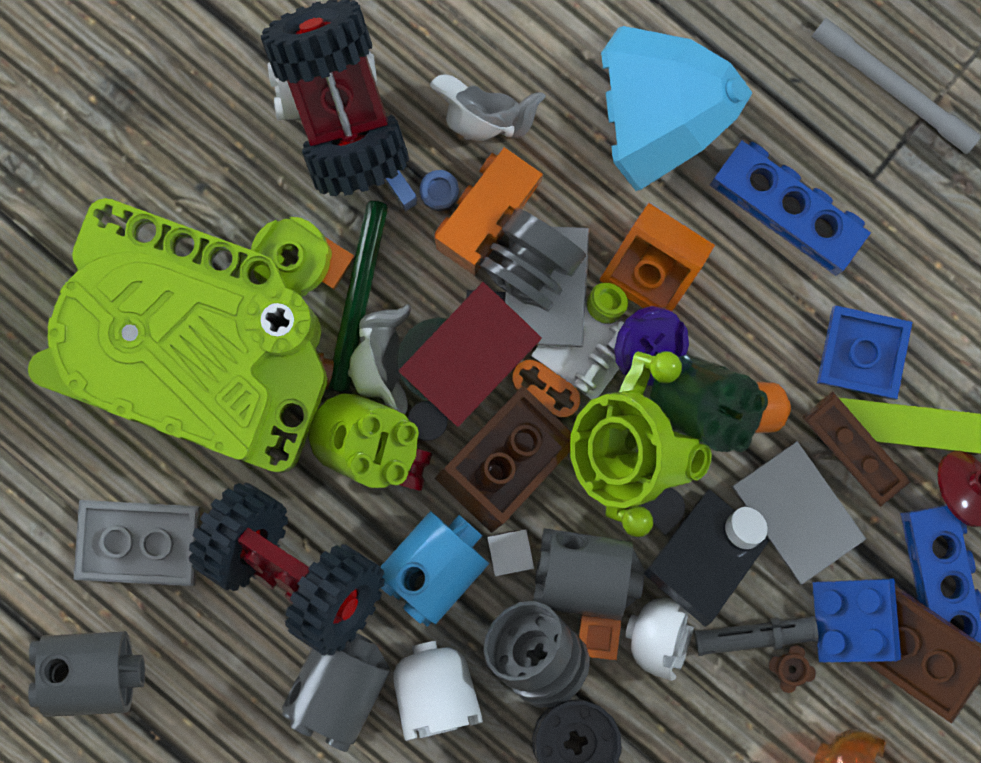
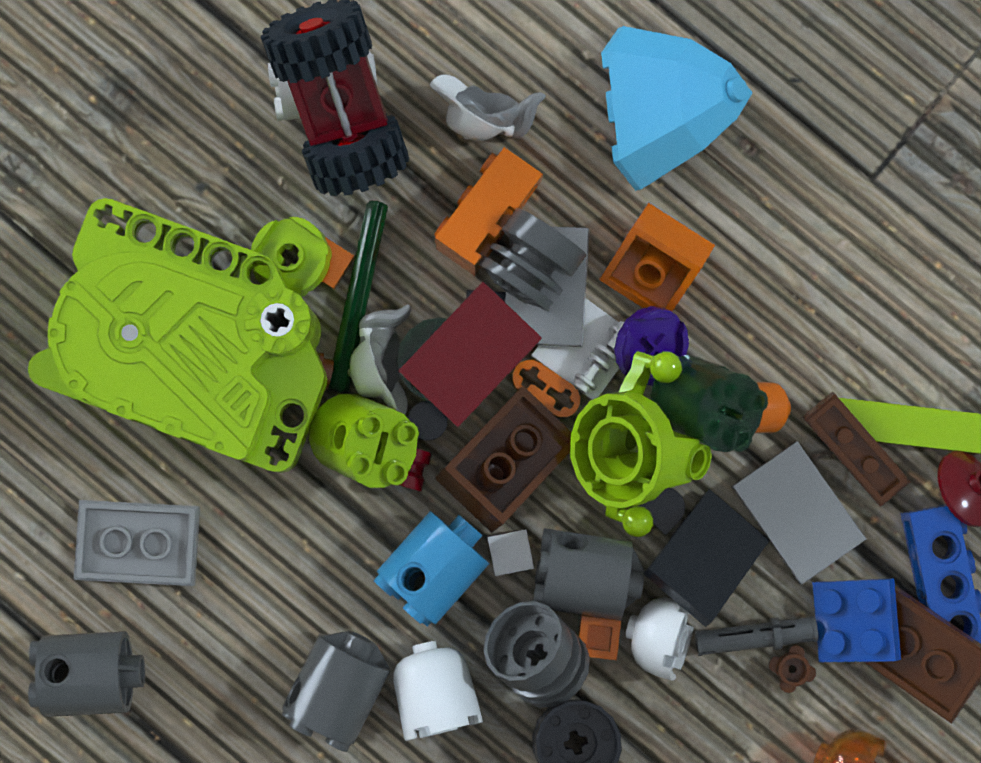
(326, 598): black plate -> none
(402, 191): medium blue tile -> none
(439, 190): medium blue tile -> none
(607, 303): lime tile -> none
(746, 528): white tile -> none
(798, 229): blue brick -> none
(864, 352): blue plate -> none
(946, 124): light grey piece -> none

